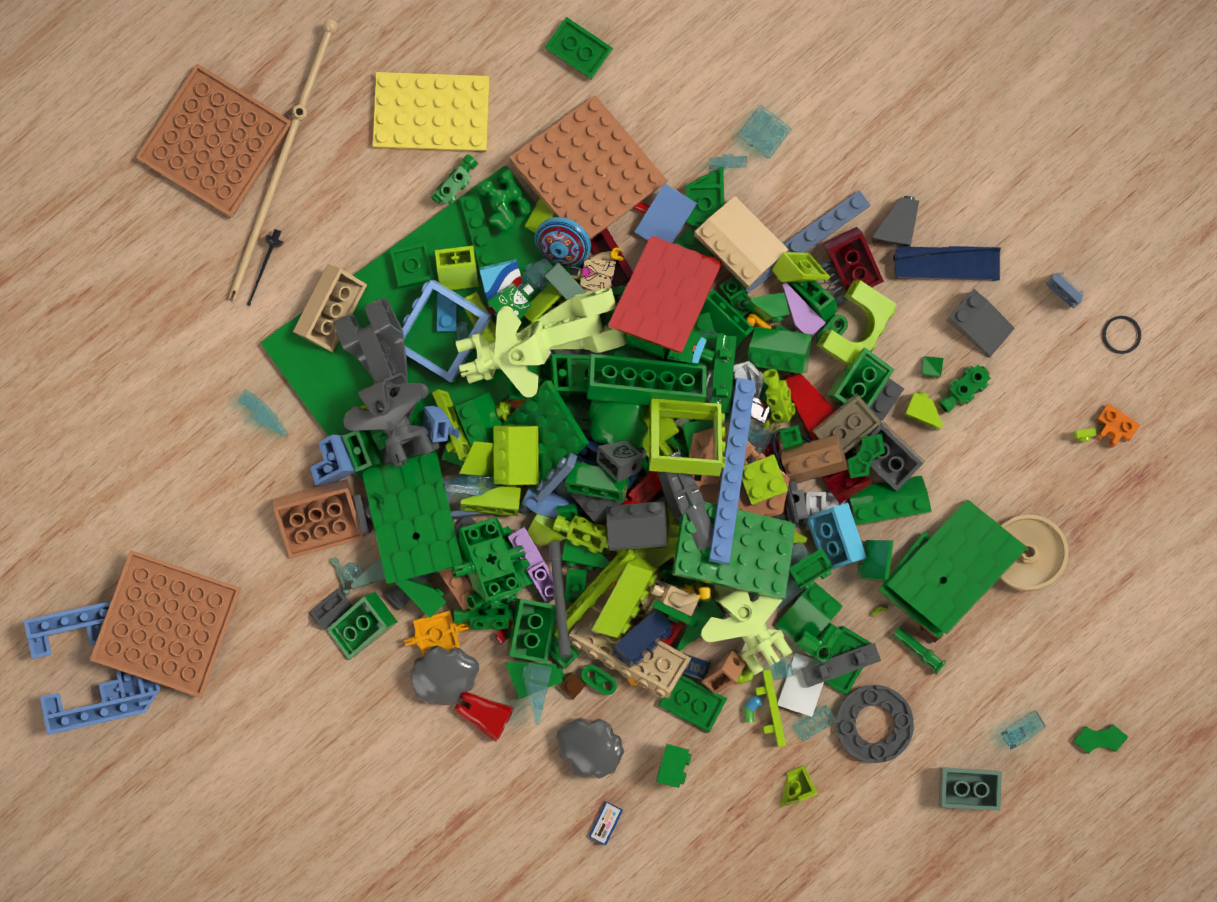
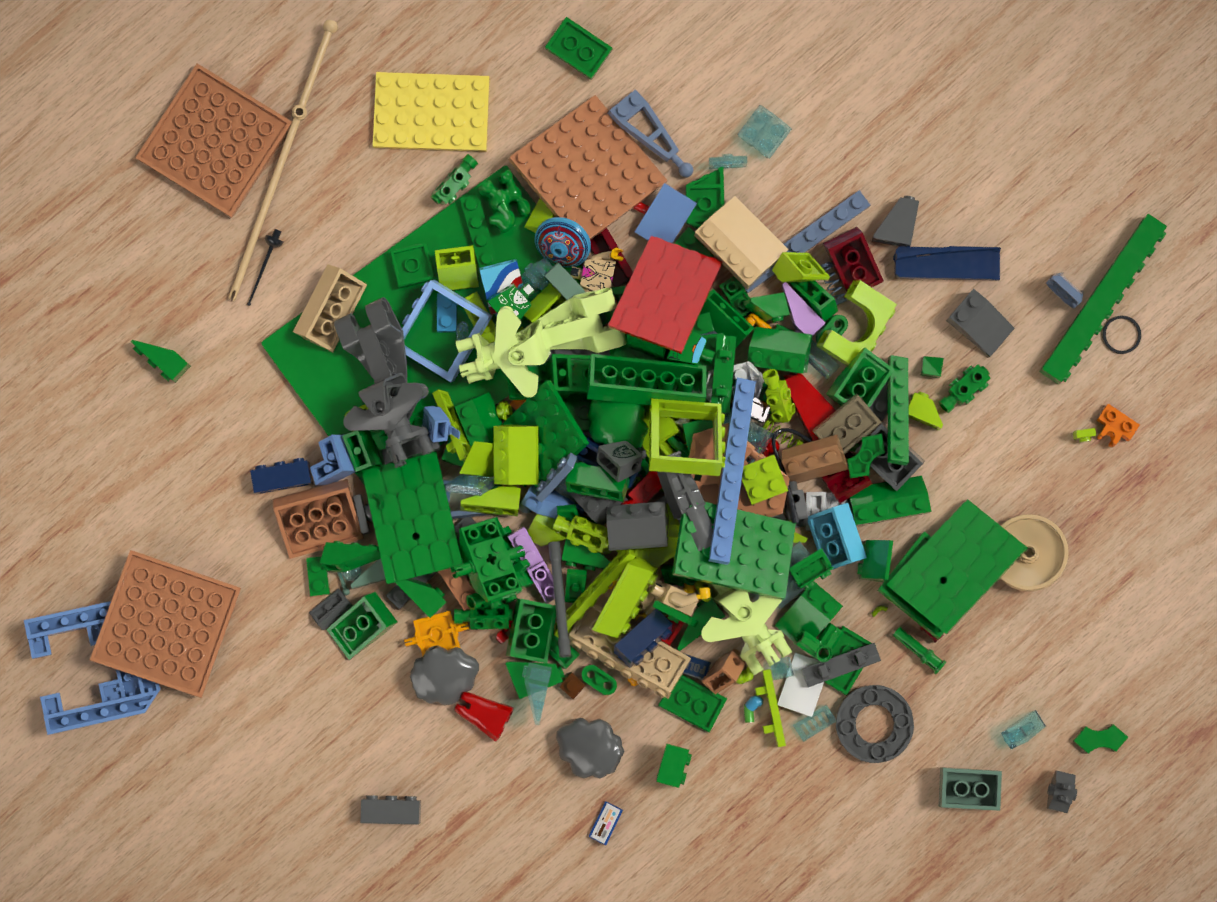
(167, 360): none -> green slope
(262, 412): clear light blue slope -> none
(281, 476): none -> dark blue brick
(317, 577): none -> green plate
(346, 557): none -> green slope
(390, 810): none -> dark grey brick
(629, 108): none -> sand blue plate
(791, 437): green plate -> none
(797, 787): lime slope -> none
(822, 361): none -> clear light blue tile
(898, 411): none -> green plate
(1061, 791): none -> dark grey hinge
(1103, 299): none -> green brick

